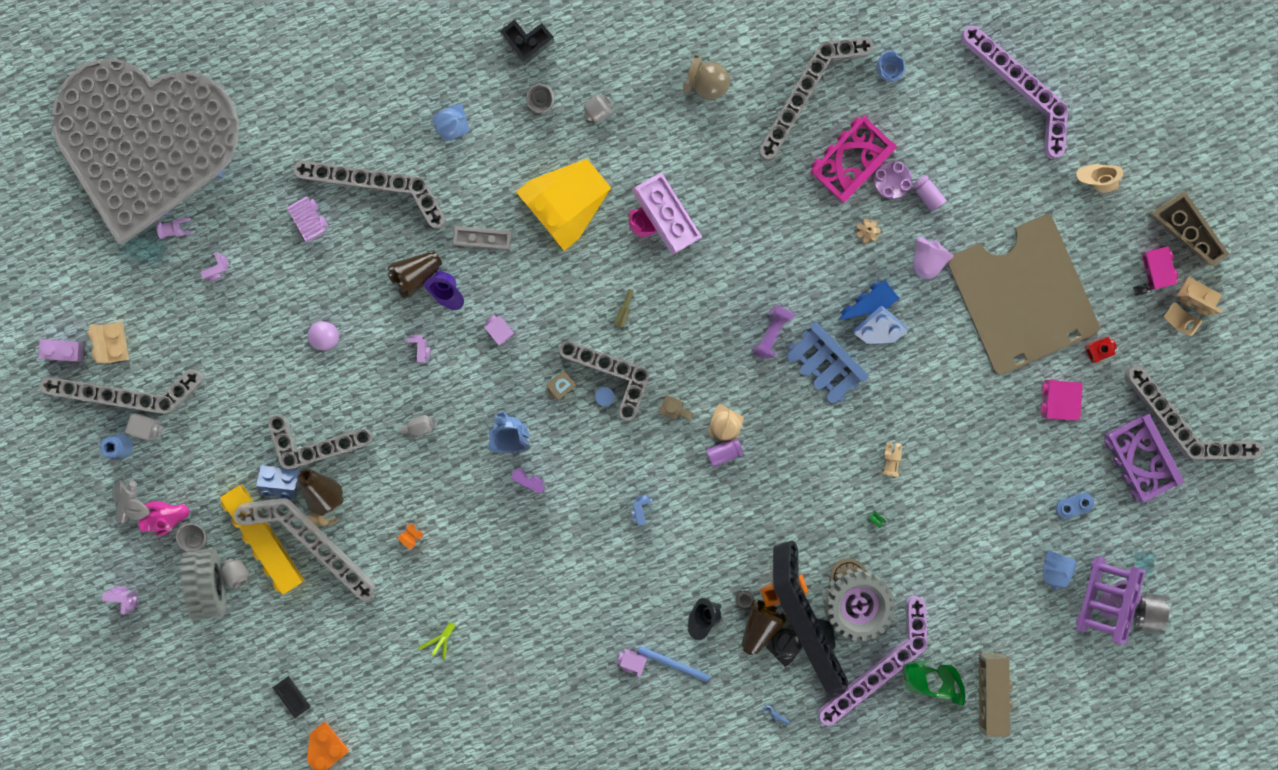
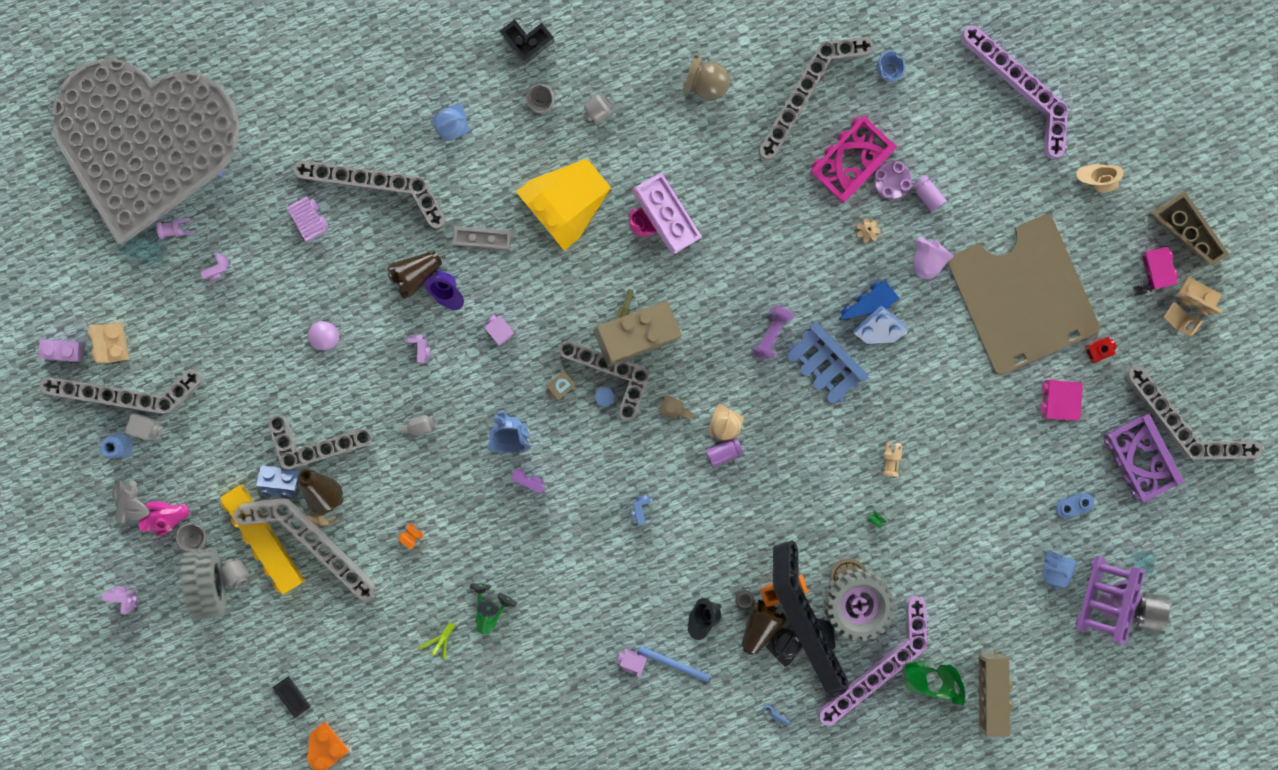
(485, 621): none -> plant
(637, 333): none -> dark tan brick

